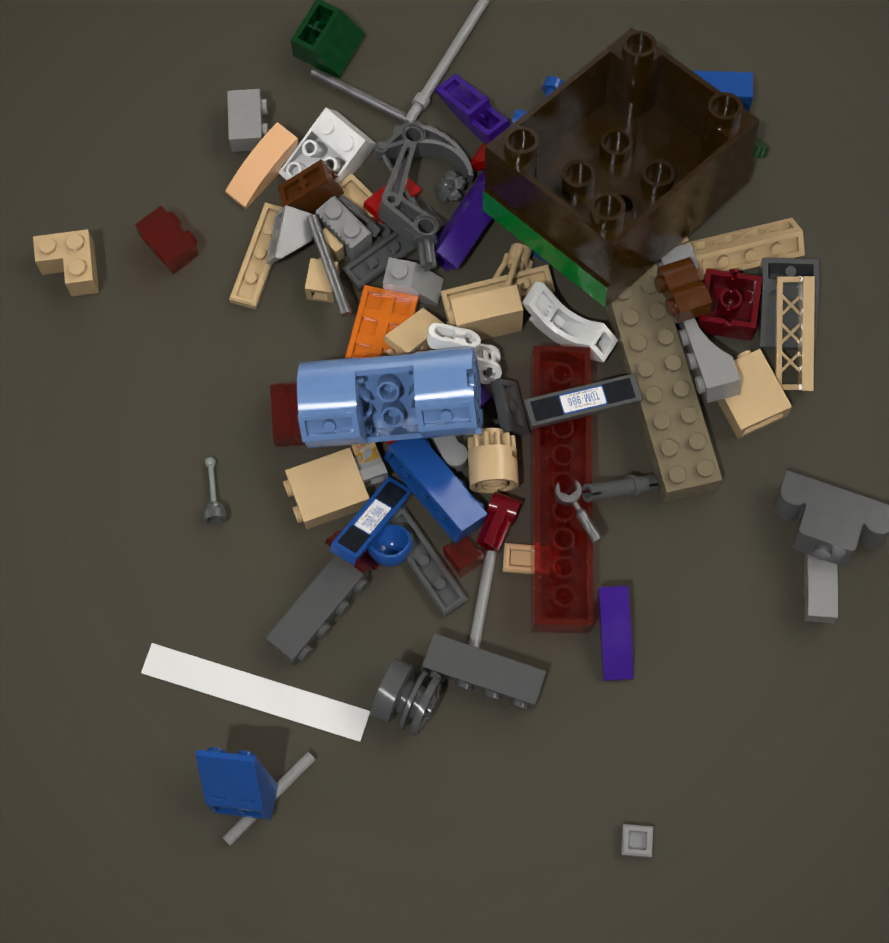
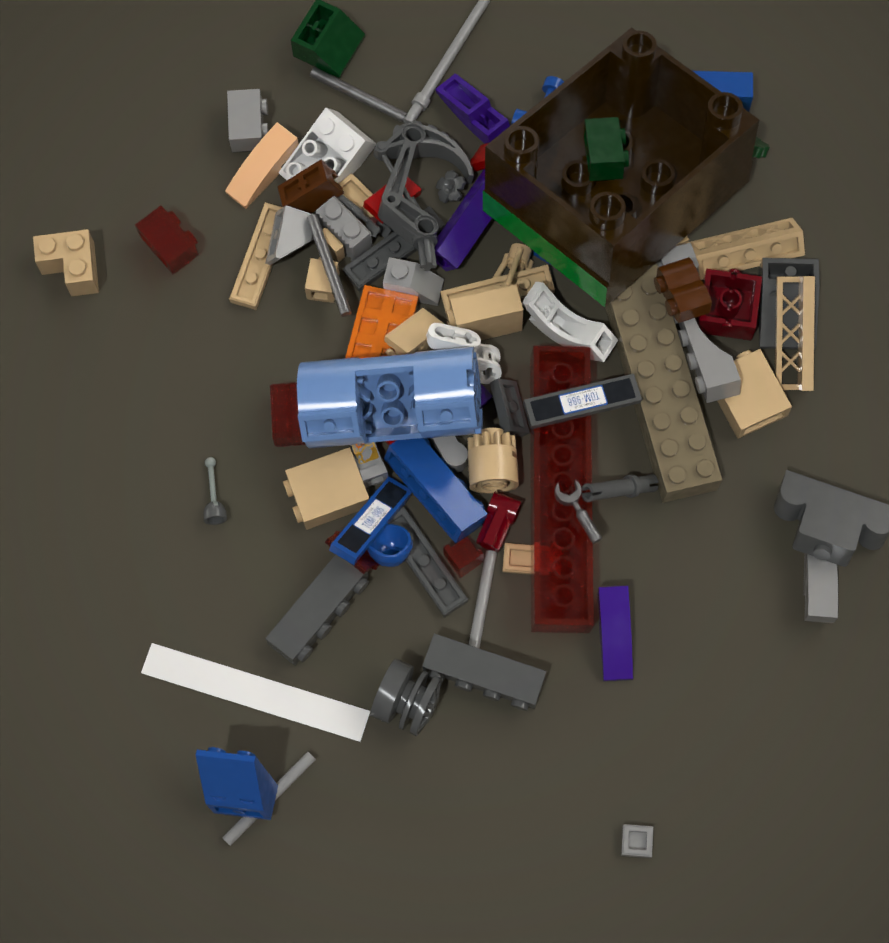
(605, 148): none -> dark green brick

